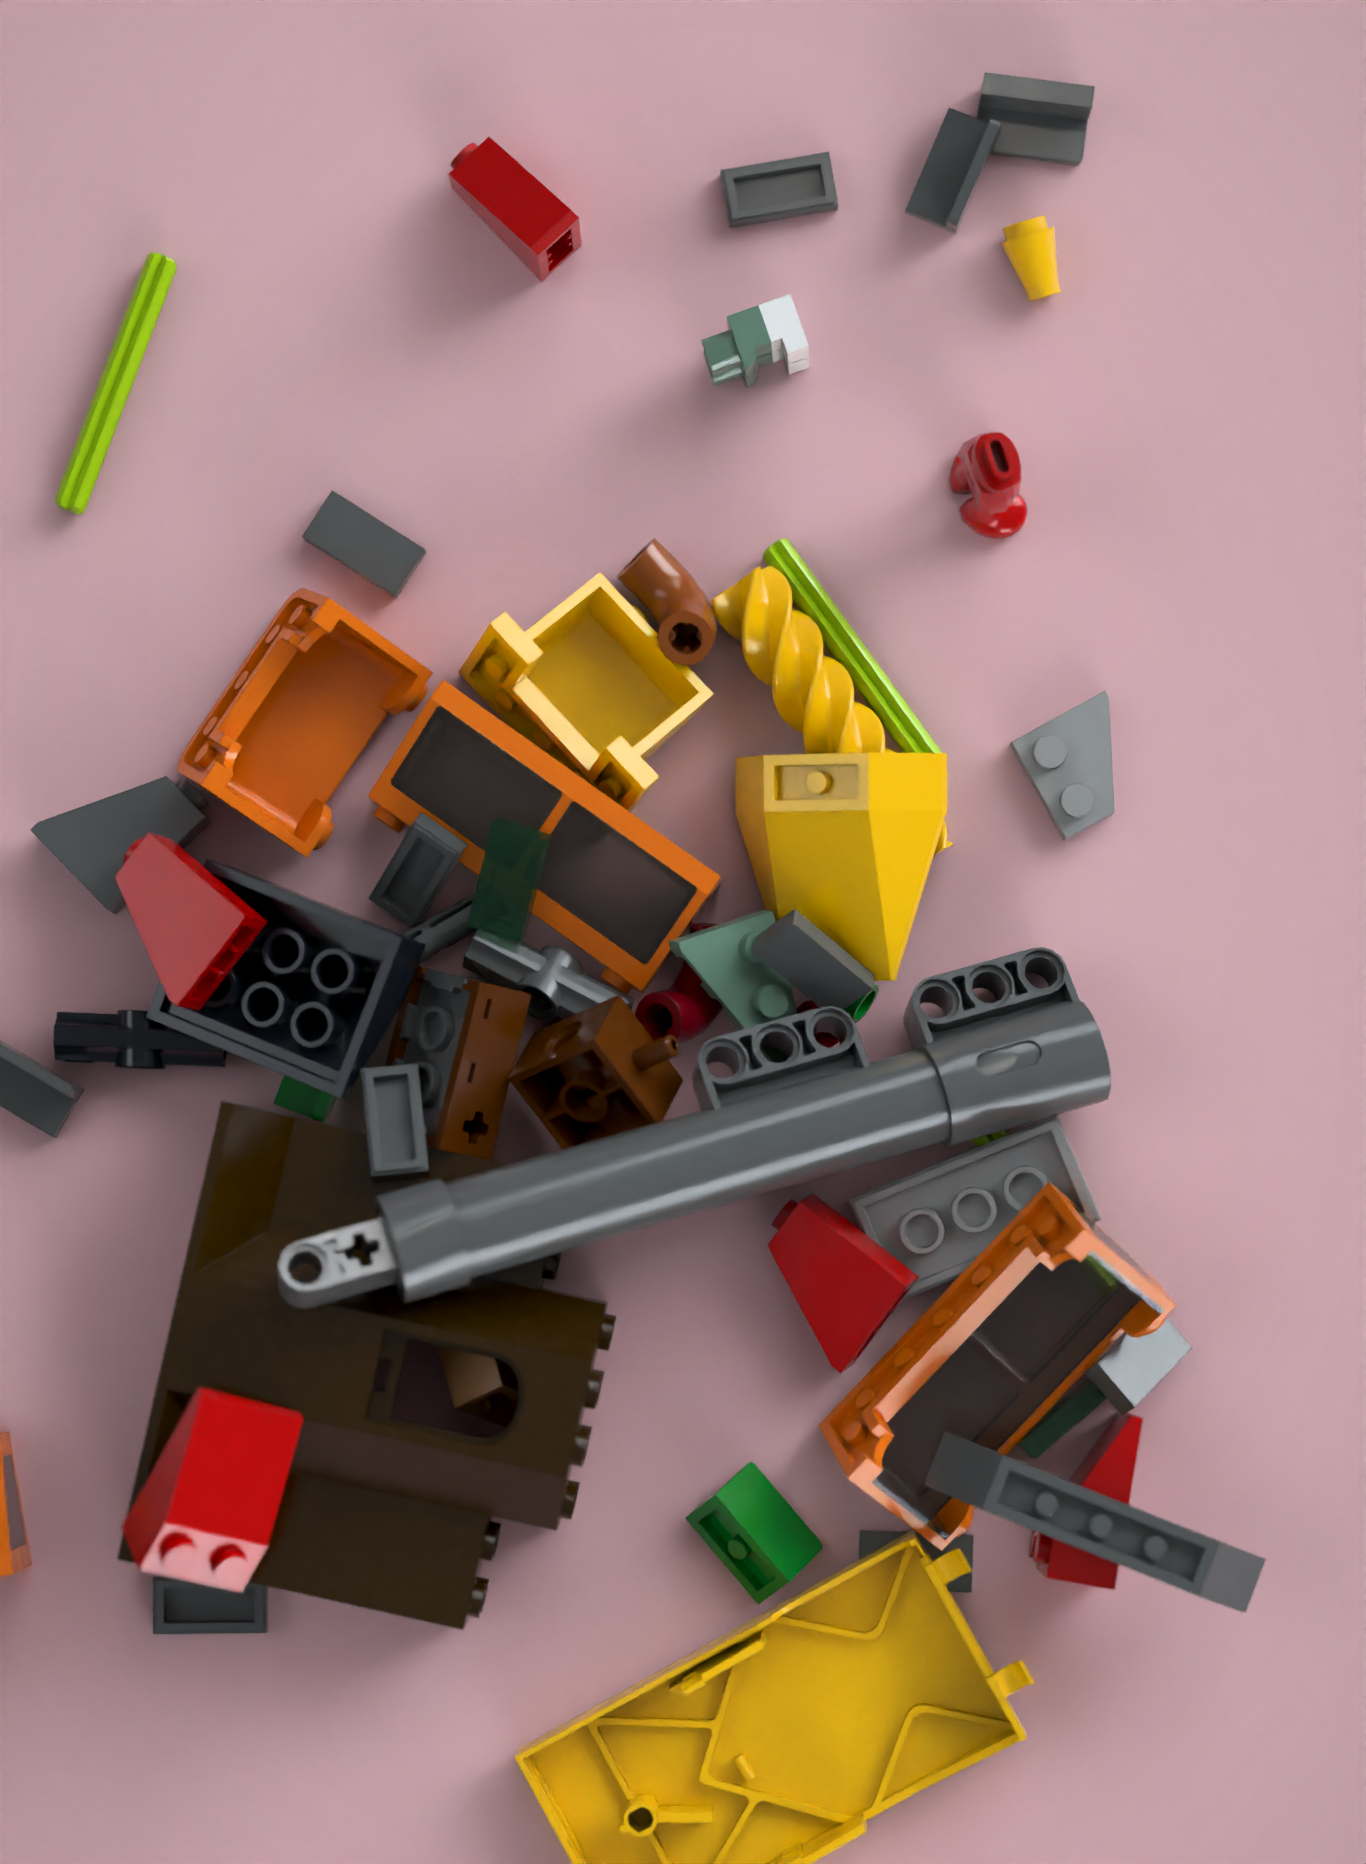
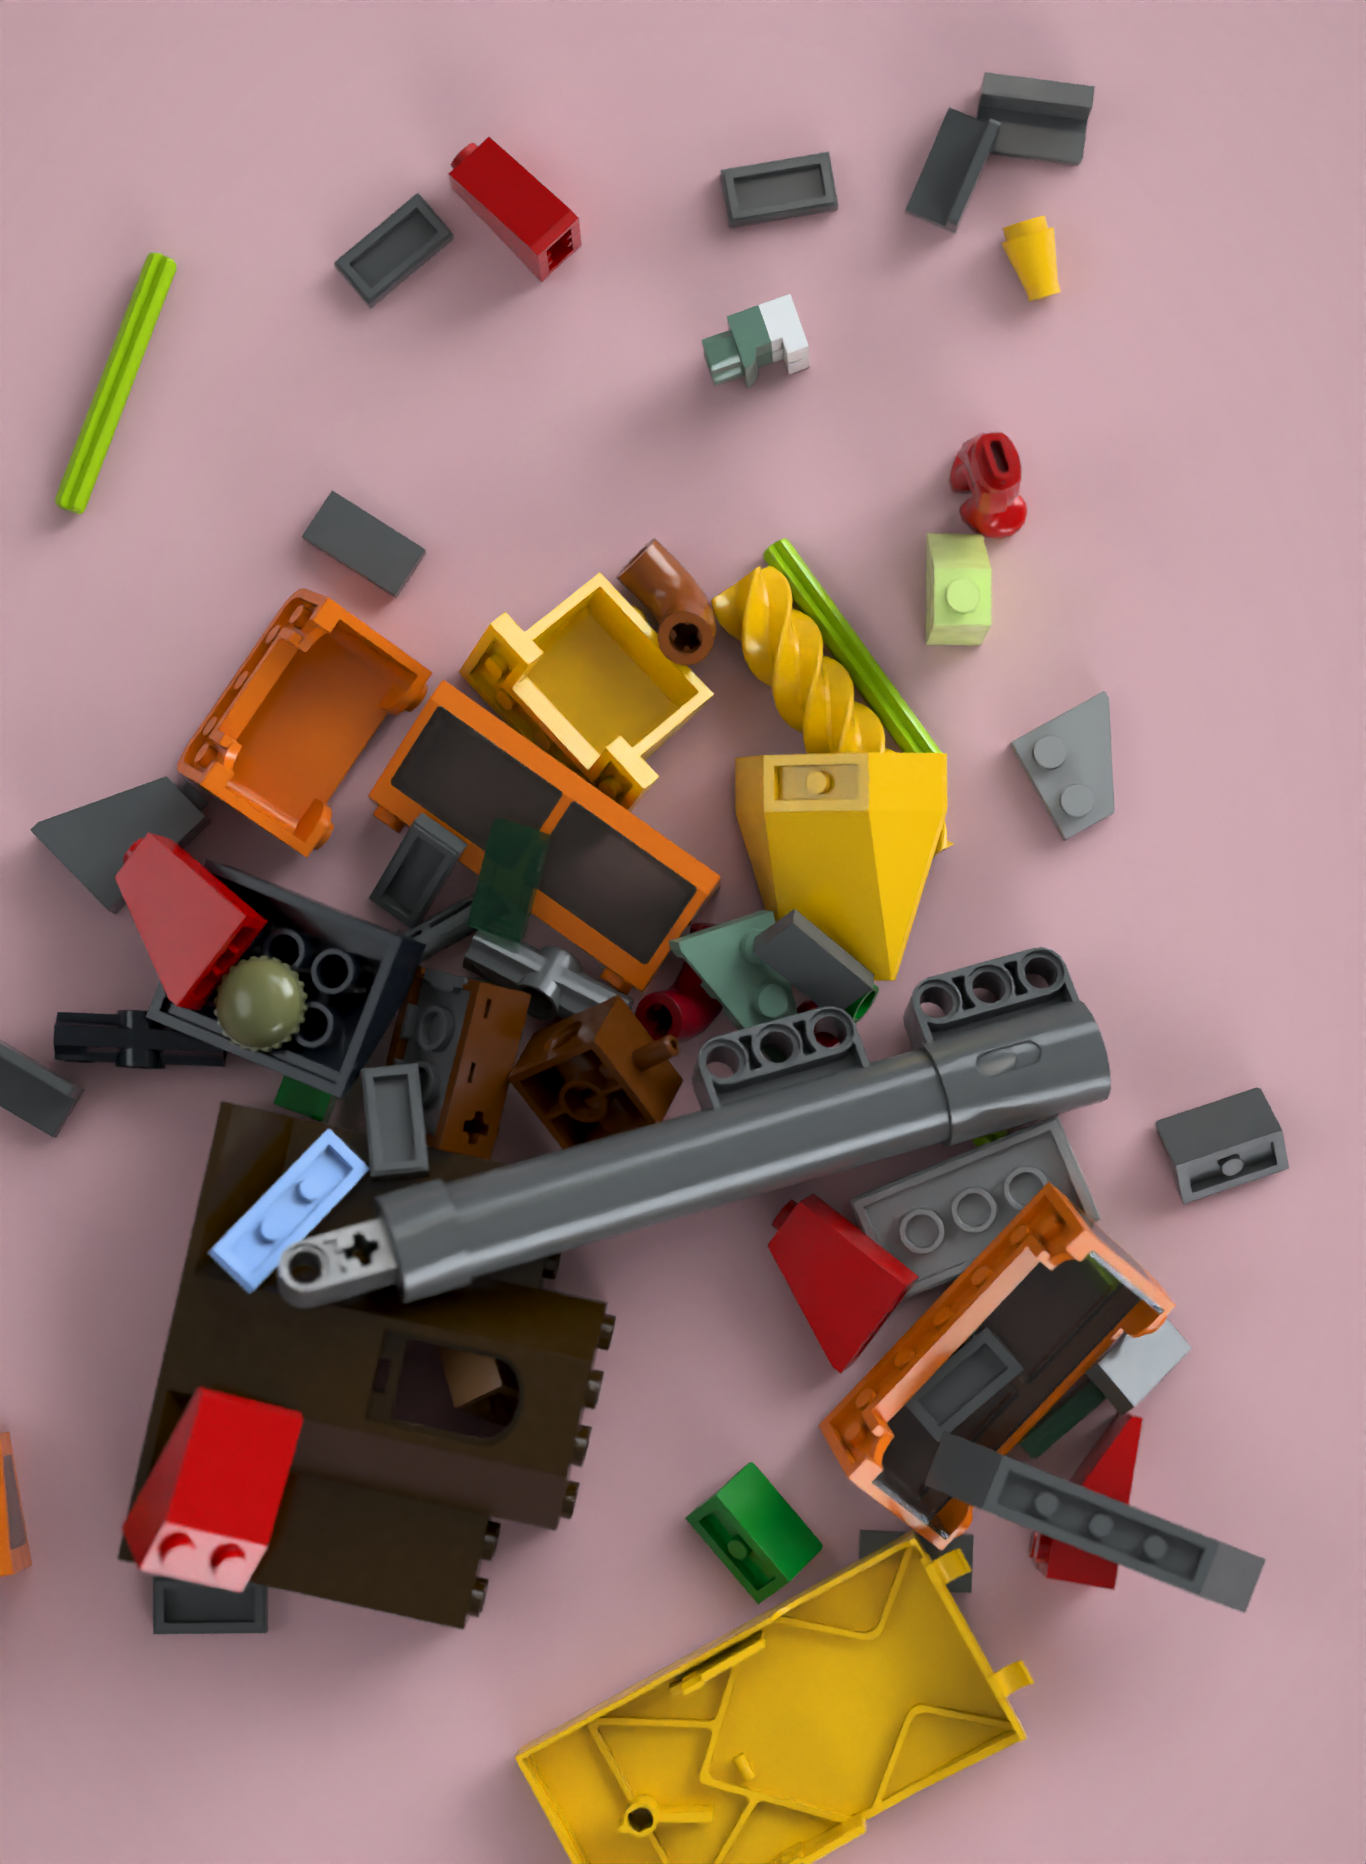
(260, 1004): none -> olive hat
(288, 1210): none -> light blue plate
(394, 250): none -> dark grey tile
(957, 589): none -> yellowish green slope
(964, 1382): none -> dark grey tile
(1223, 1144): none -> dark grey panel

